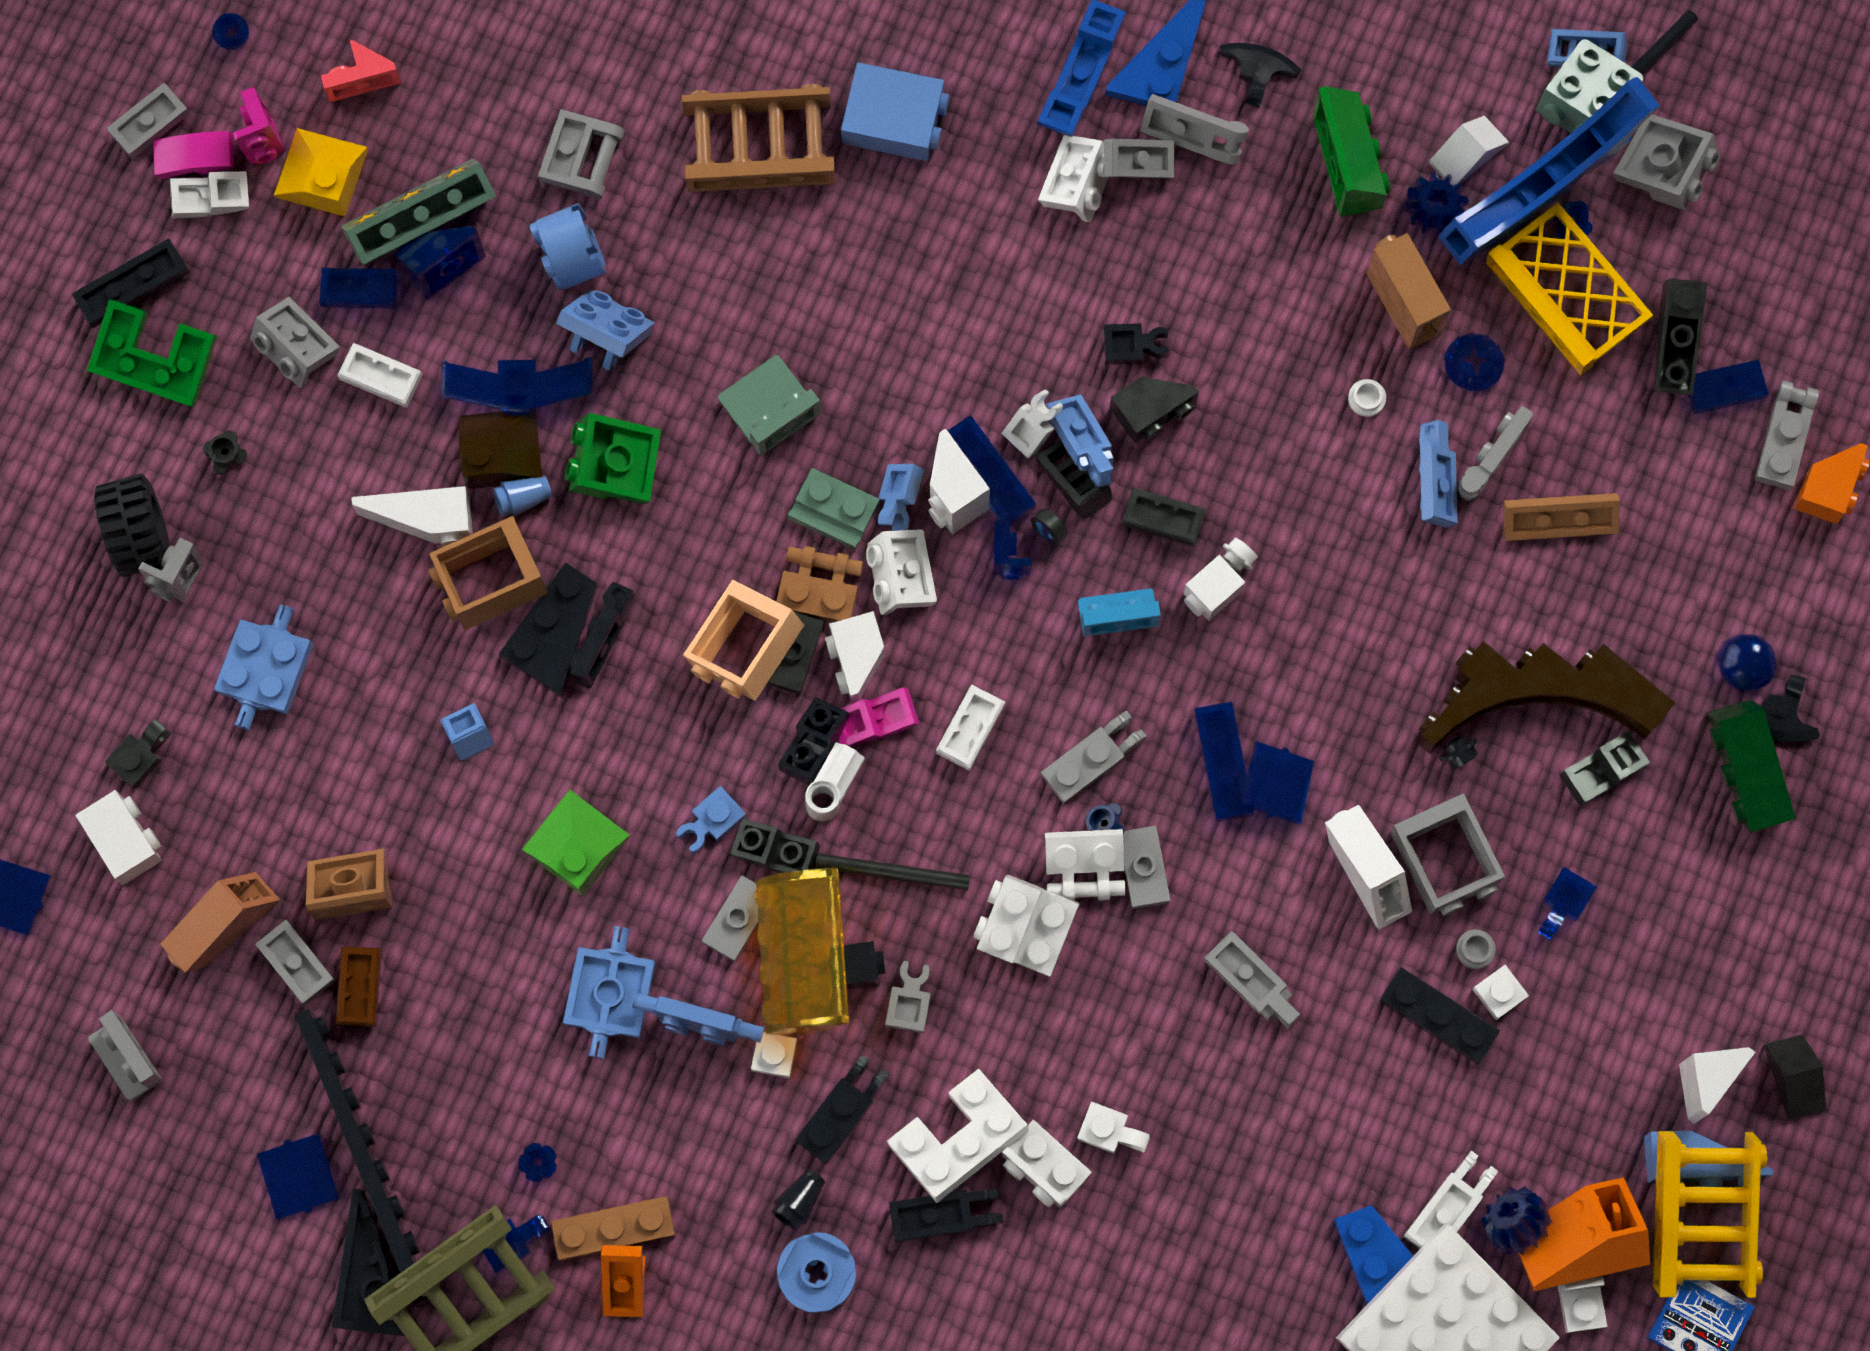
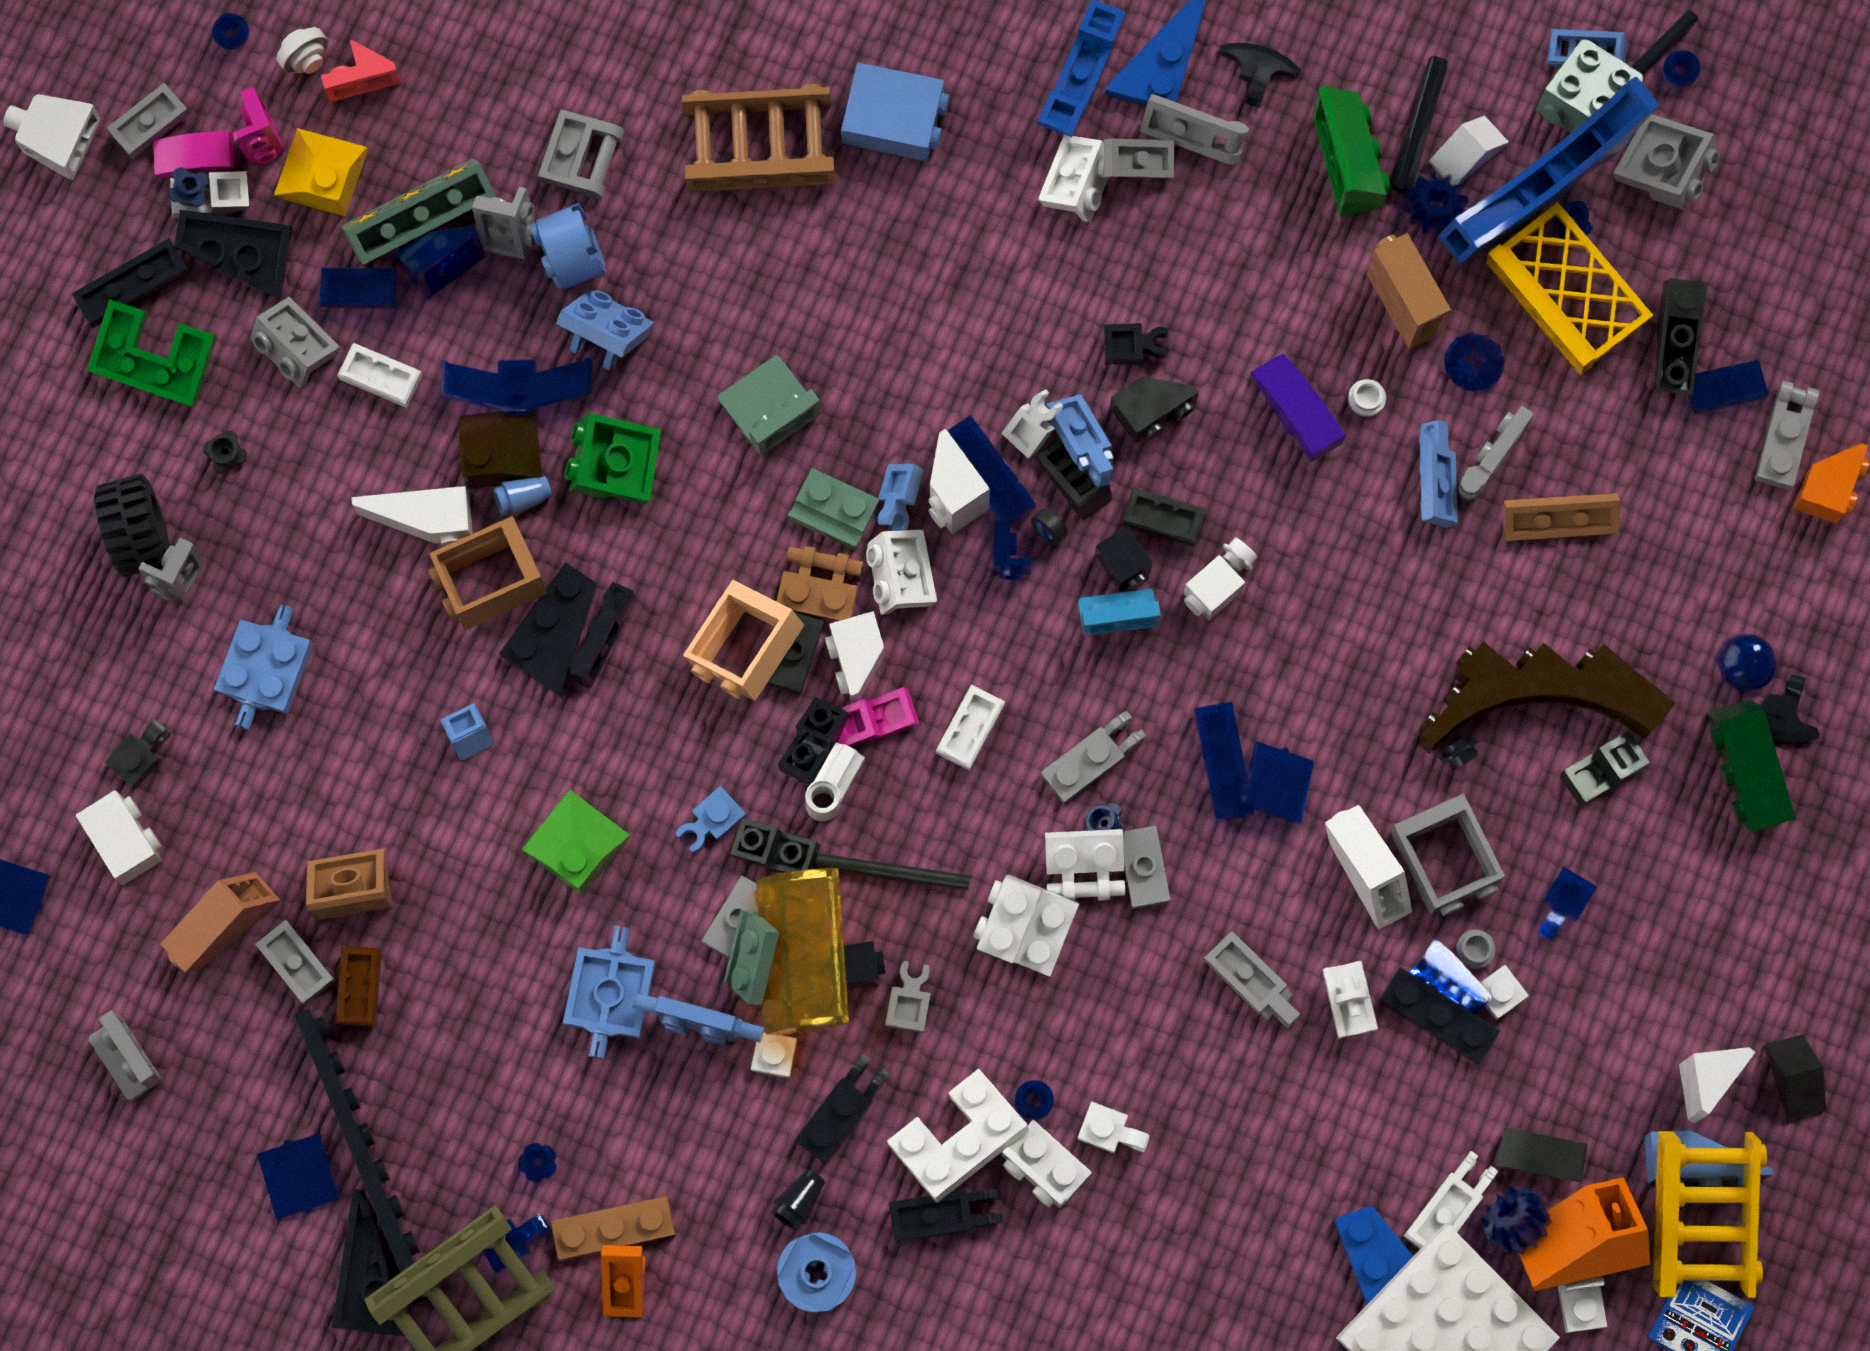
(54, 131): none -> white torso
(193, 197): none -> dark blue plate
(239, 247): none -> black wing
(303, 51): none -> white plate
(505, 225): none -> light grey bracket
(751, 957): none -> sand green plate
(1034, 1087): none -> clear blue plate
(1124, 560): none -> black brick
(1298, 407): none -> dark purple slope
(1349, 999): none -> white hips
(1420, 124): none -> black axle
(1449, 976): none -> clear blue slope
(1542, 1154): none -> pearl dark grey slope
(1683, 58): none -> clear blue plate

